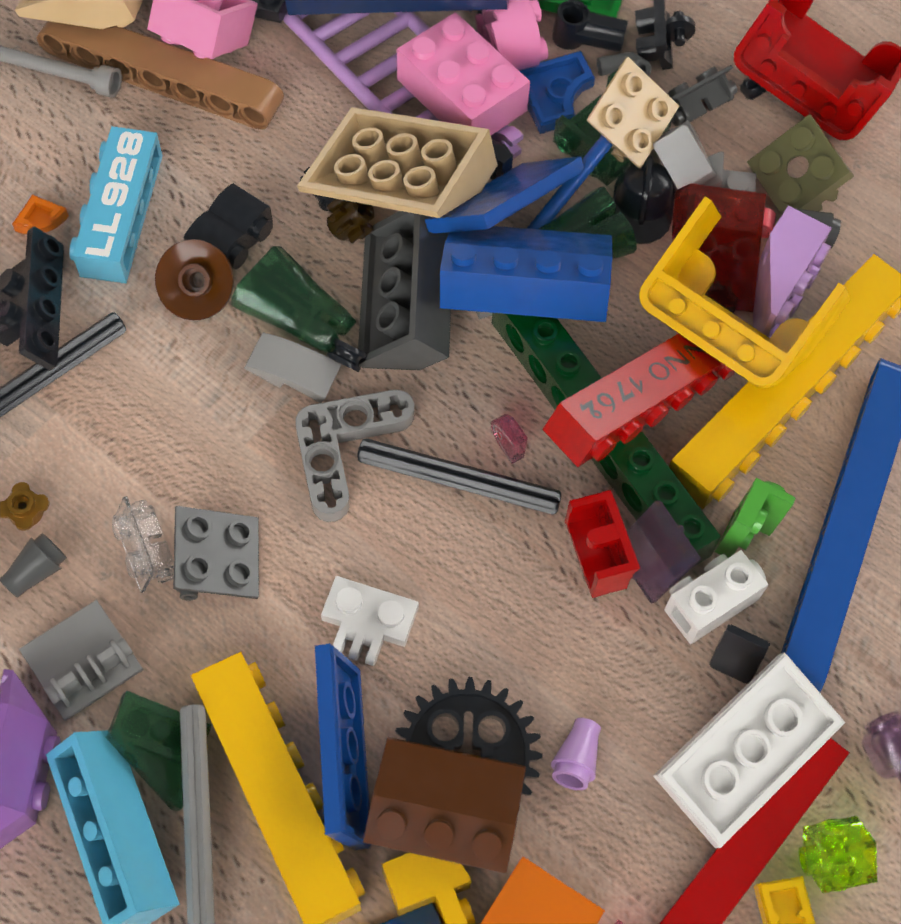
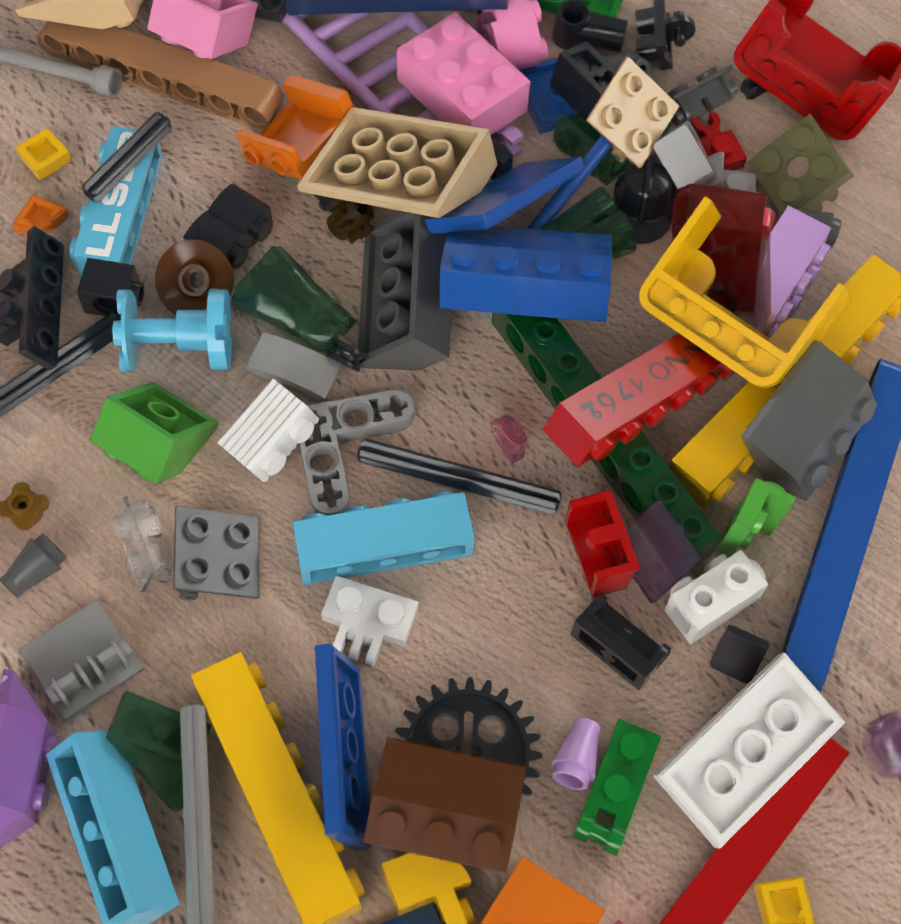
(43, 154): none -> yellow plate
(102, 281): none -> black brick
(126, 157): none -> black axle
(152, 431): none -> bright green slope
(190, 330): none -> medium azure piece
(269, 430): none -> white brick
(299, 129): none -> orange panel
(383, 537): none -> medium azure brick
(582, 77): none -> black hinge
(617, 785): none -> green plate
(619, 642): none -> black hinge
(716, 141): none -> red plate
(809, 421): none -> dark grey slope
(838, 854): clear neon green brick -> none

